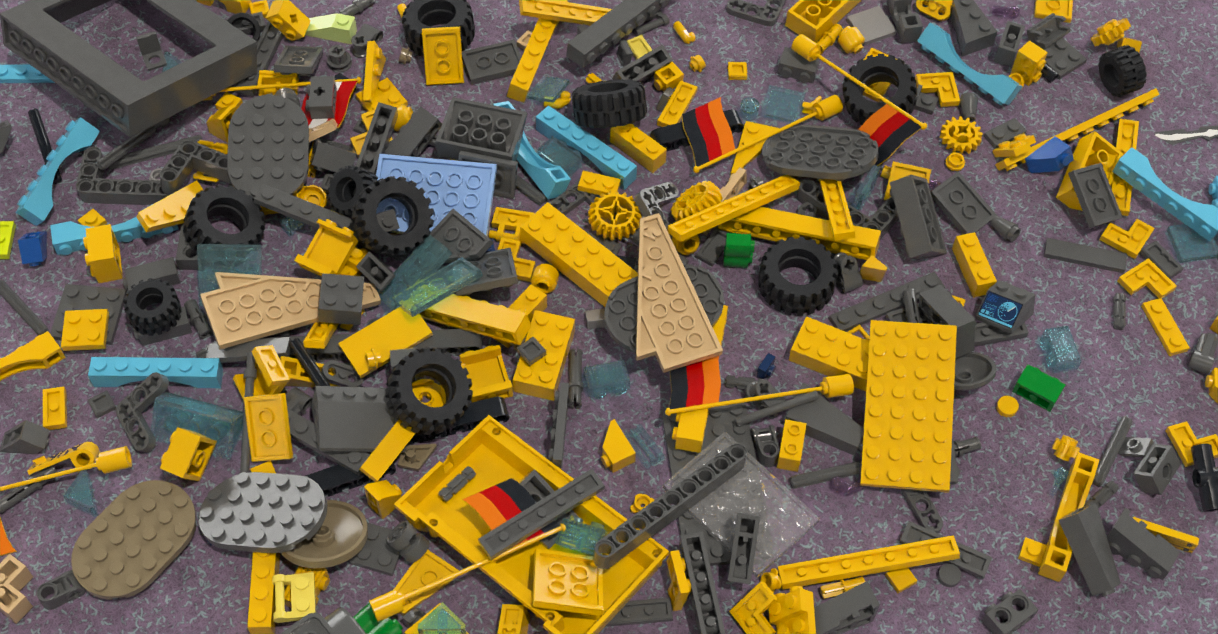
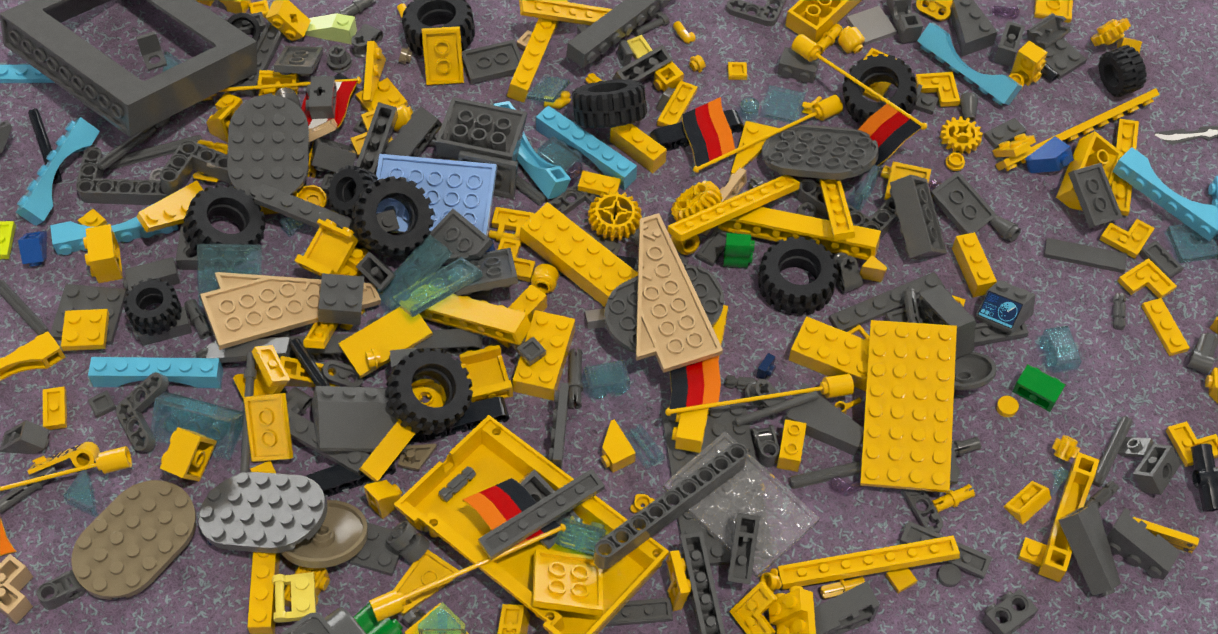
(574, 172): none -> clear purple arm
(649, 203): dark grey beam -> none
(846, 406): none -> yellow hand
(953, 498): none -> yellow pin
(1028, 501): none -> yellow slope

